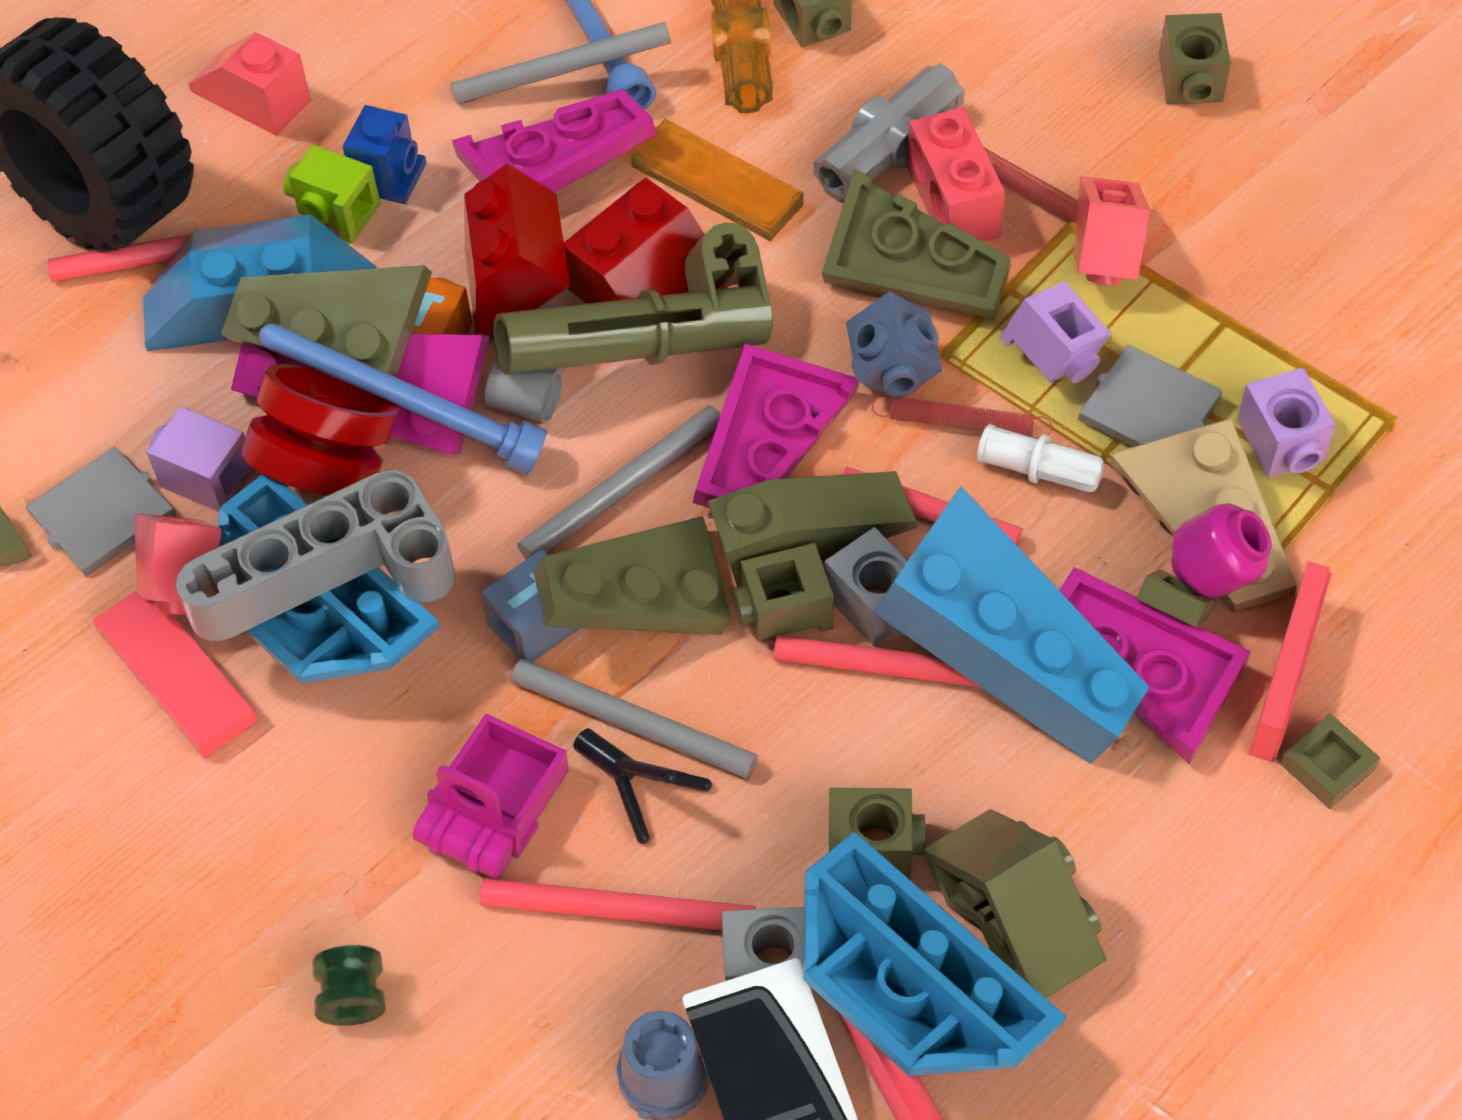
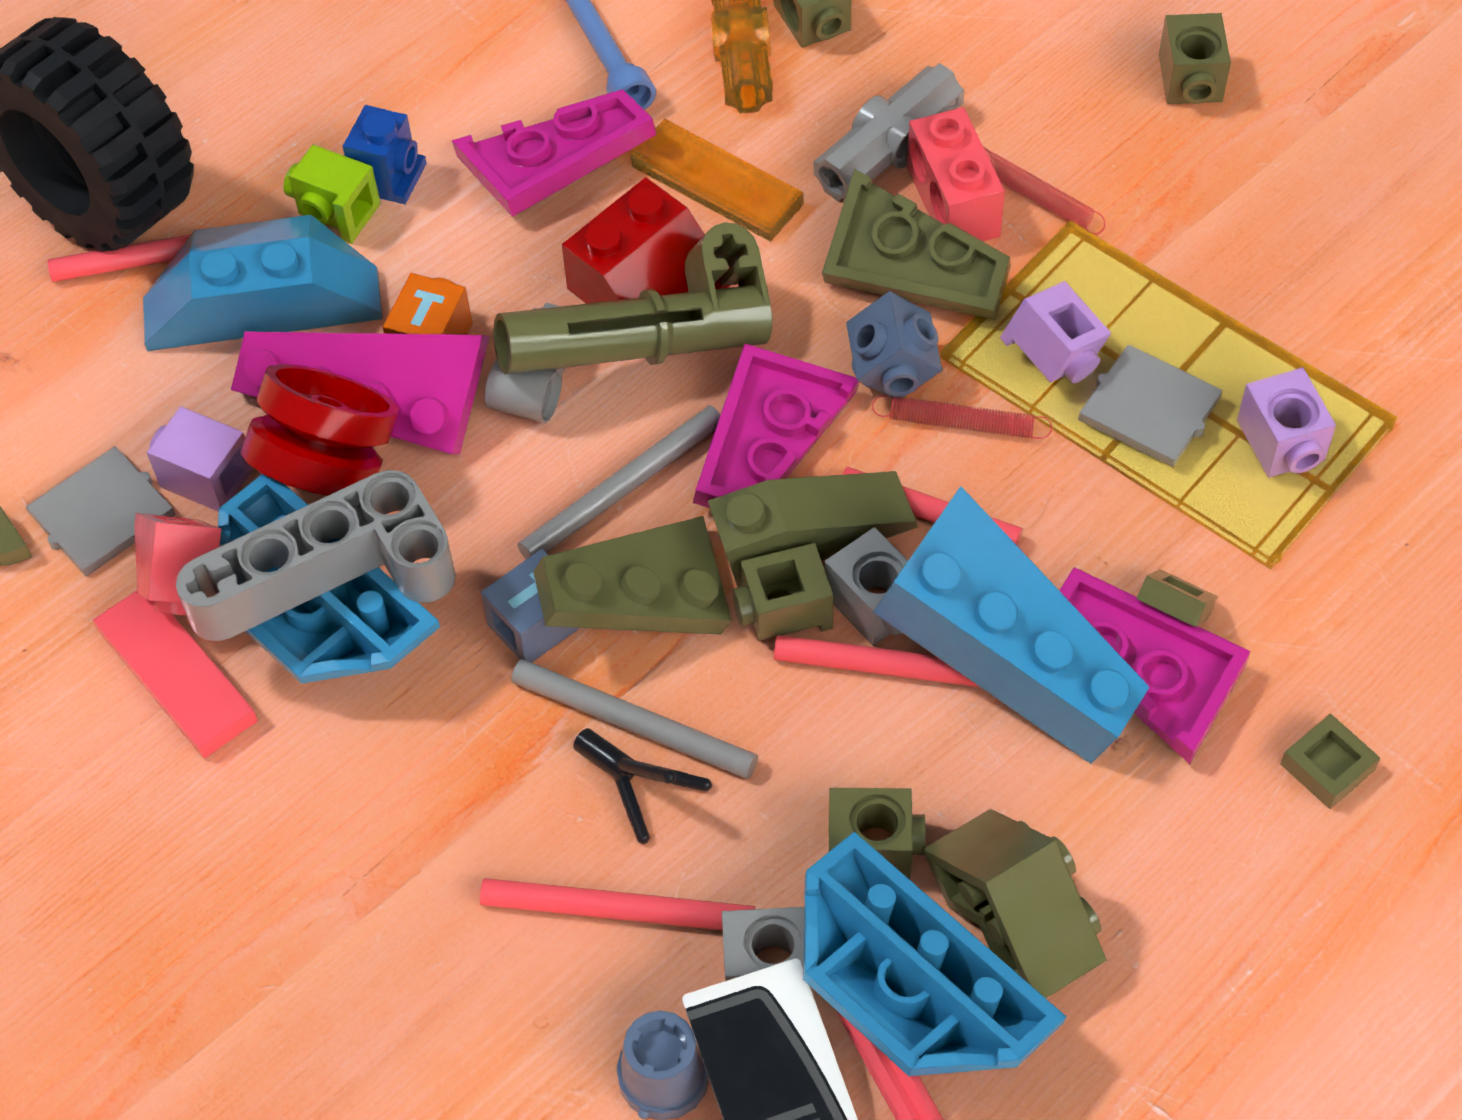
(256, 82): coral slope -> none
(348, 985): clear green wheel -> none
(350, 311): olive wing -> none
(491, 797): dark pink piece -> none
(512, 246): red slope -> none
(514, 443): medium blue piece -> none
(561, 62): light grey bar -> none
(1040, 459): white axle -> none
(1110, 230): coral slope -> none
(1195, 472): tan wing -> none
(1220, 550): dark pink head -> none
(1291, 662): coral tile -> none

